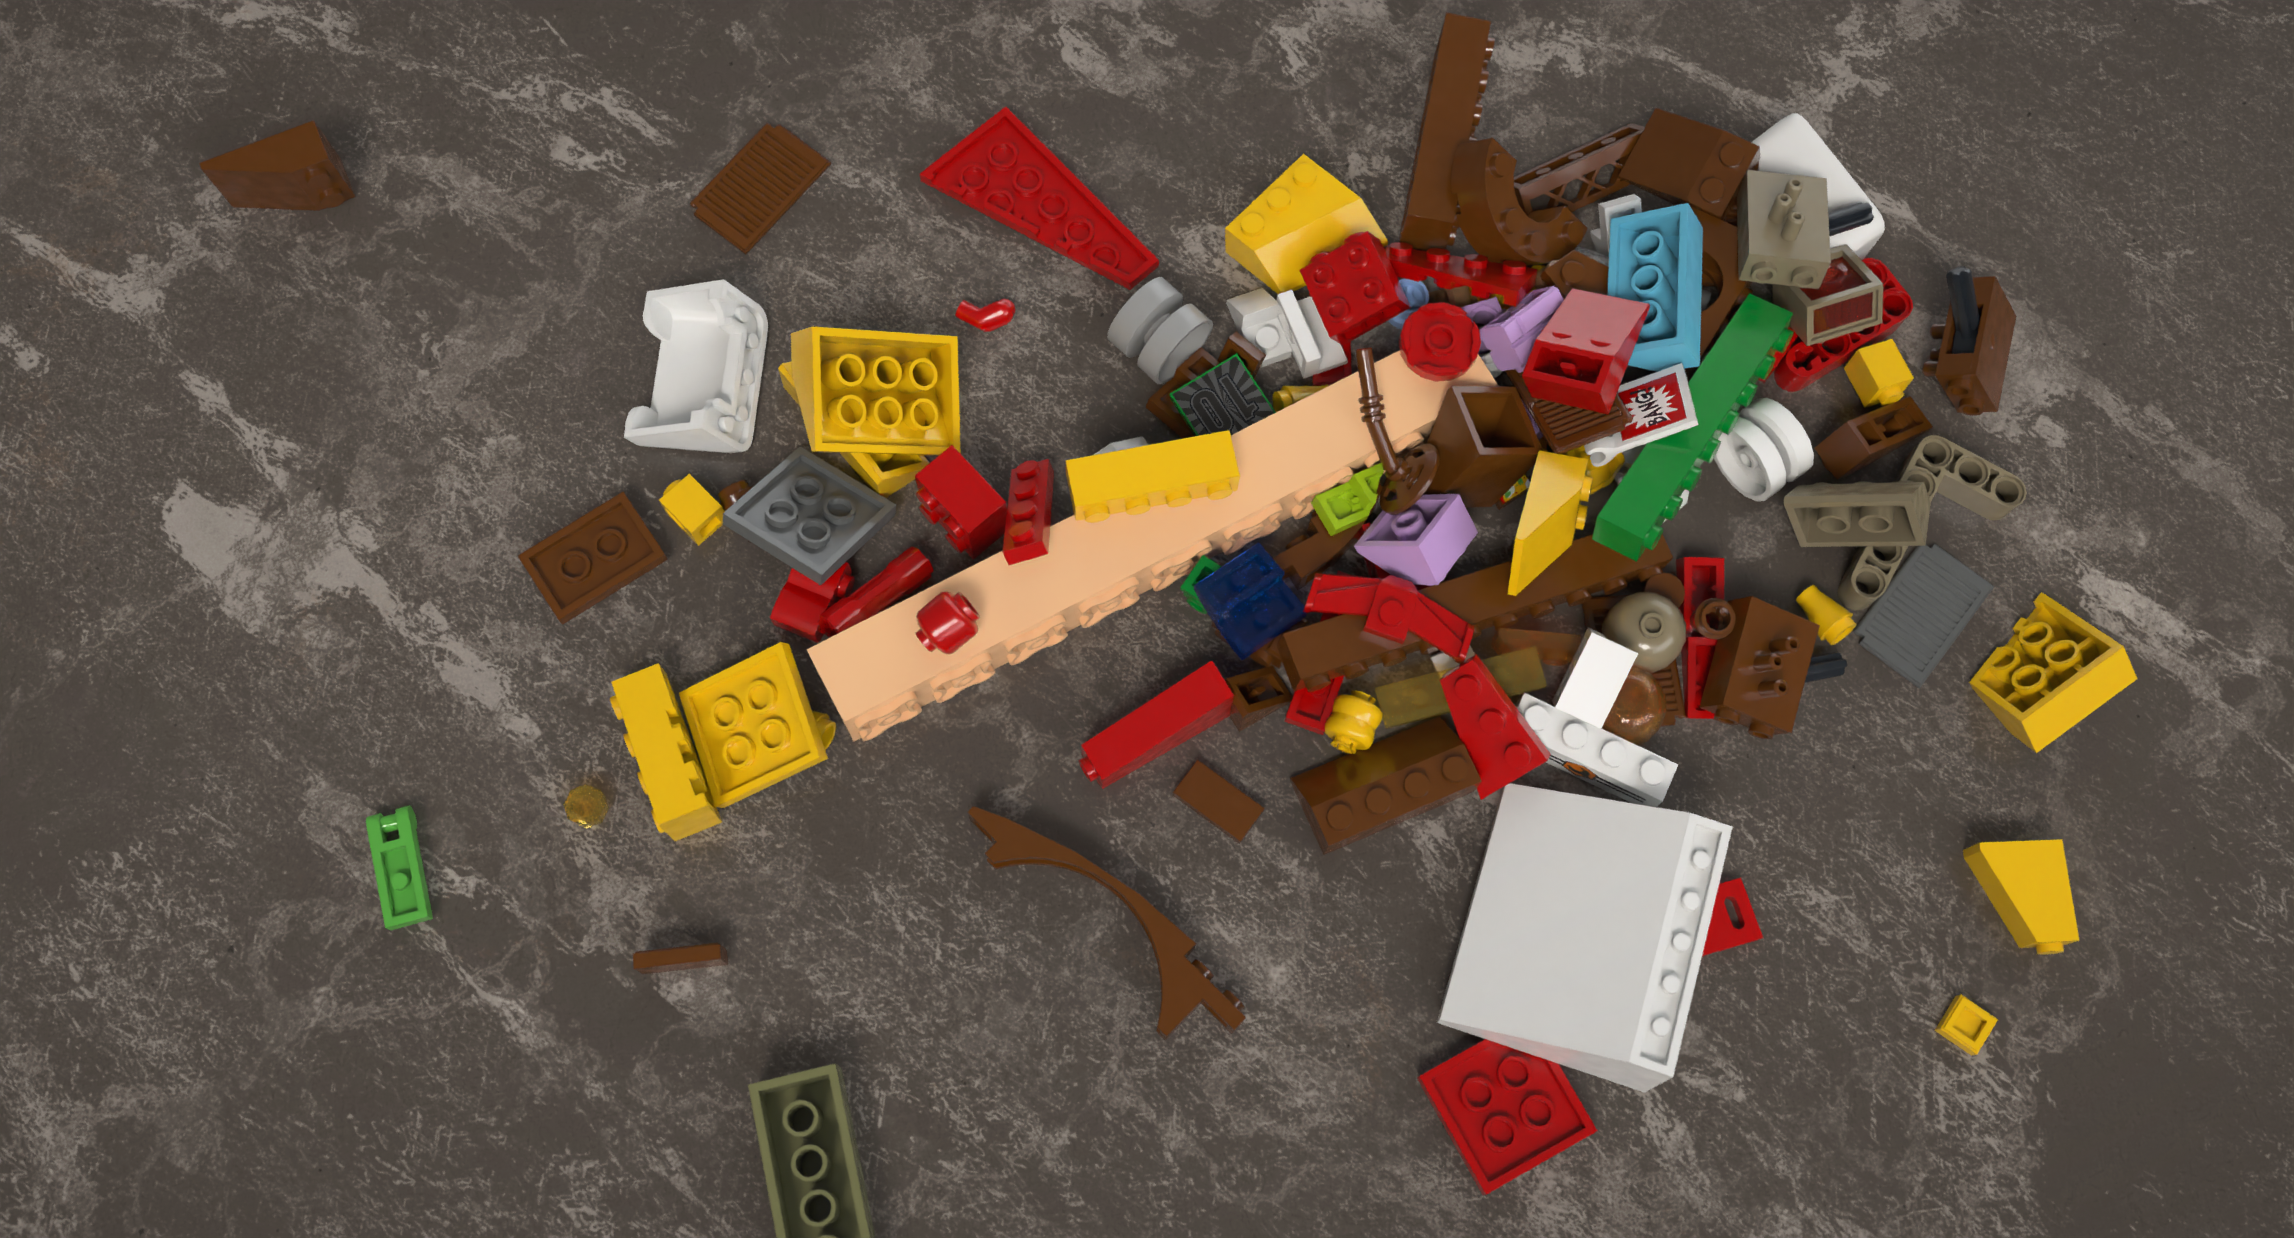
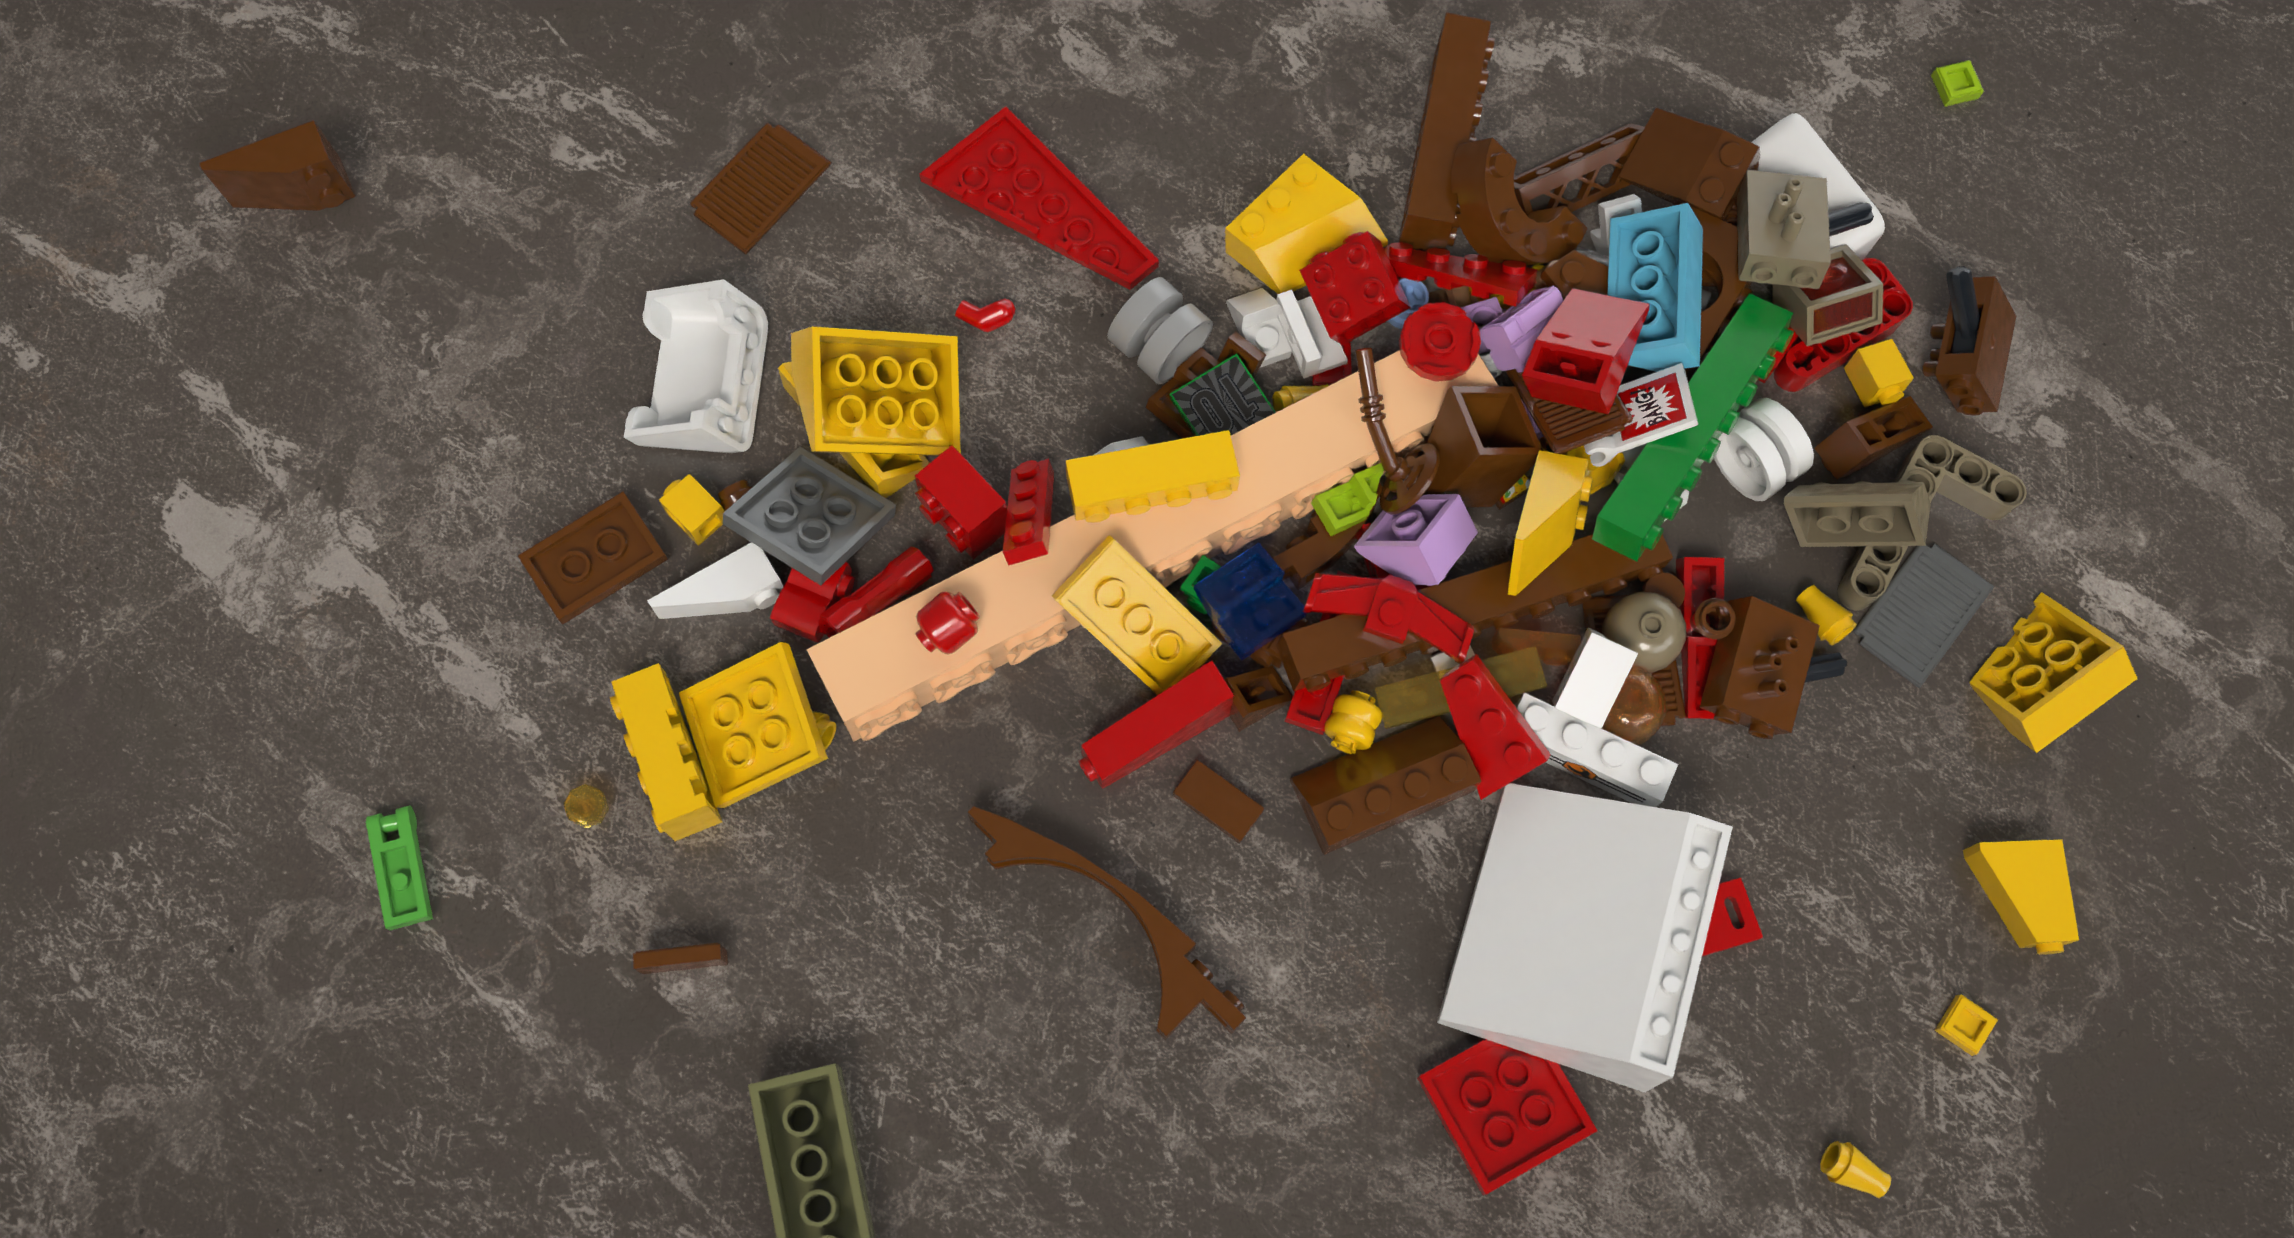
(727, 586): none -> white slope
(1136, 617): none -> yellow tile
(1852, 1169): none -> yellow cone
(1957, 83): none -> lime tile

